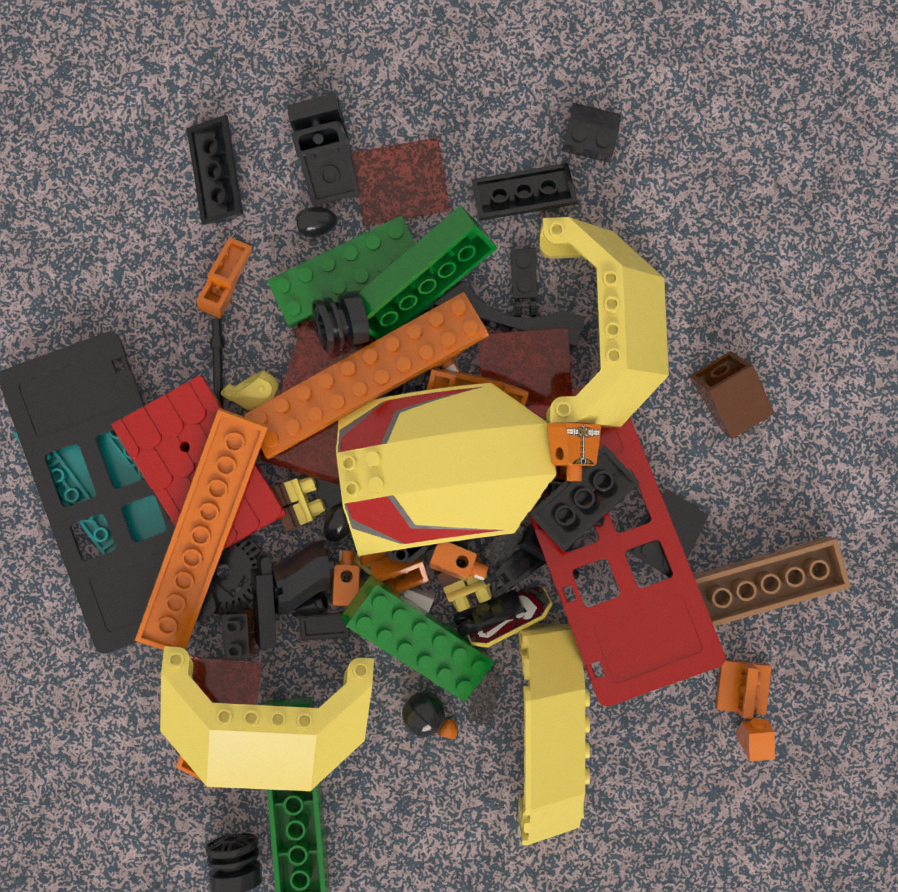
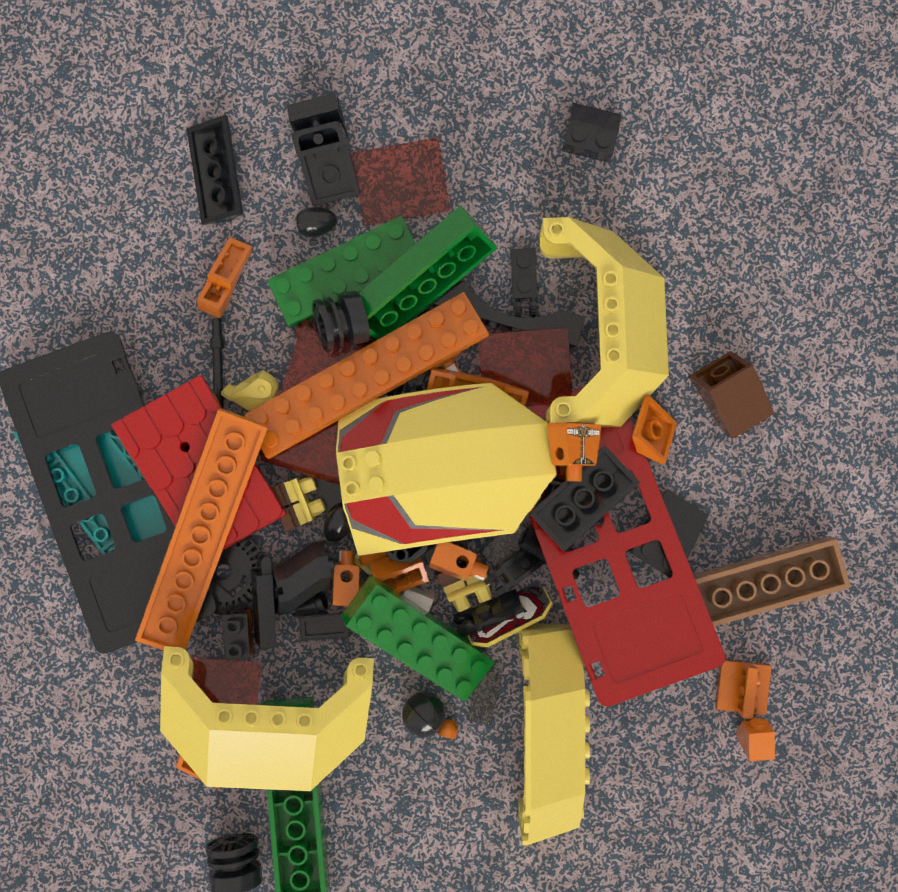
(524, 191): black slope -> none
(653, 431): none -> orange slope

